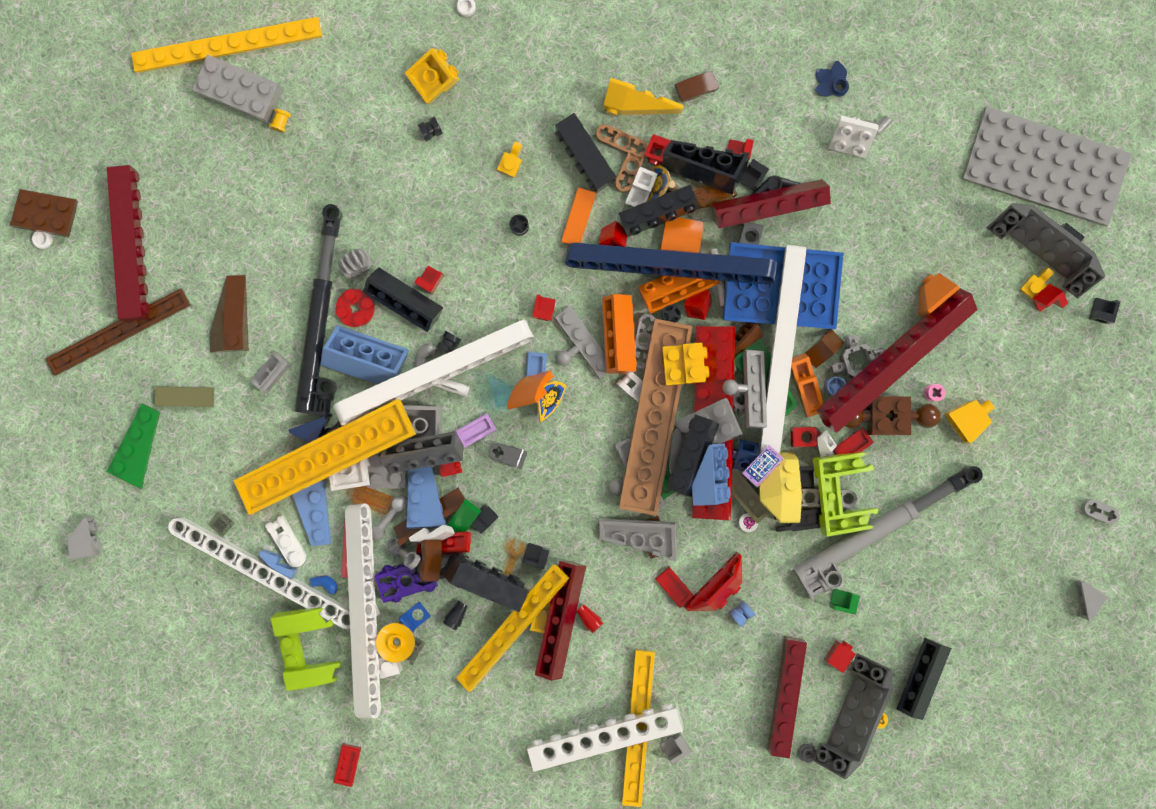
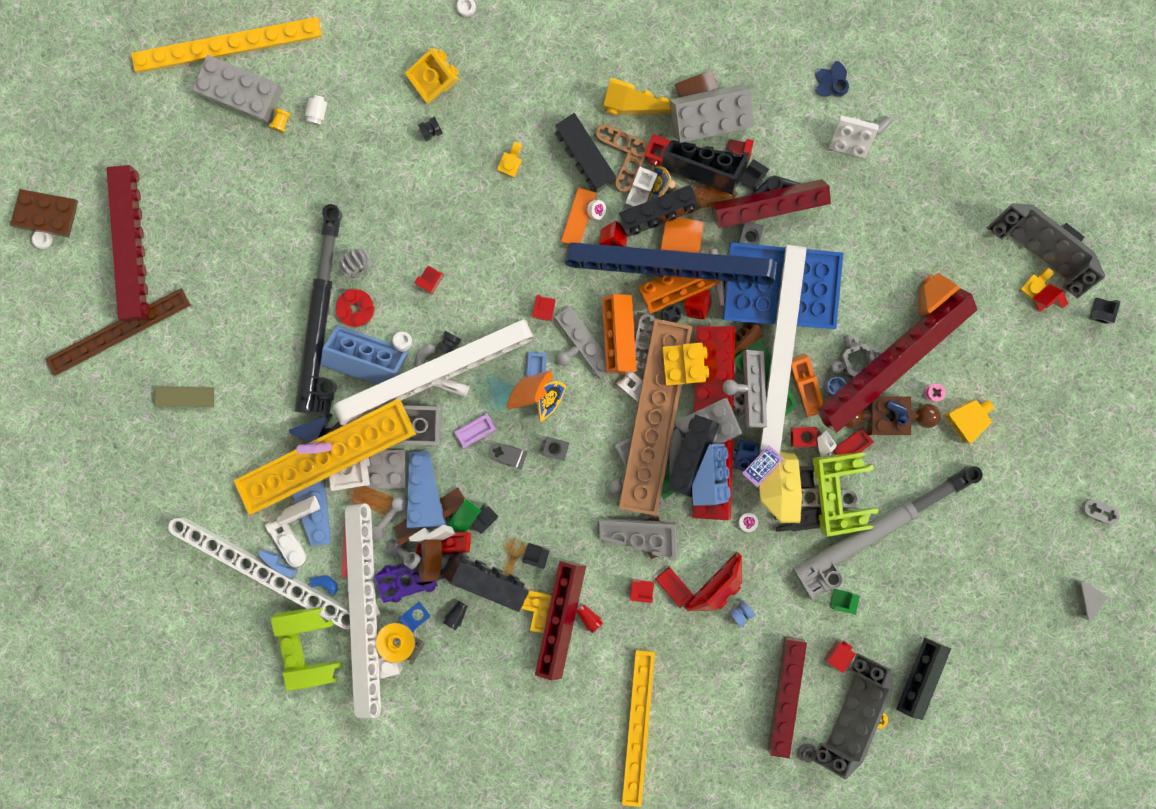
(81, 543): light grey slope -> none
(134, 451): green wing -> none
(221, 523): clear smoke slope -> none
(230, 321): reddish brown wedge -> none
(270, 372): light grey hinge -> none
(299, 510): none -> white slope
(314, 448): none -> lavender tile
(315, 109): none -> white brick
(347, 765): red plate -> none
(402, 299): black brick -> none
(402, 341): none -> white tile
(423, 452): dark grey brick -> none
(450, 469): red brick -> none
(512, 628): yellow plate -> none
(519, 221): black wheel -> none
(541, 760): white brick -> none
(561, 455): none -> dark grey brick
(596, 209): none -> white tile
(641, 591): none -> red panel
(675, 748): light grey panel -> none
(712, 113): none -> light grey brick
(748, 497): olive plate -> none
(824, 348): reddish brown slope -> none
(900, 411): none -> dark blue arm
(1046, 166): light grey plate -> none

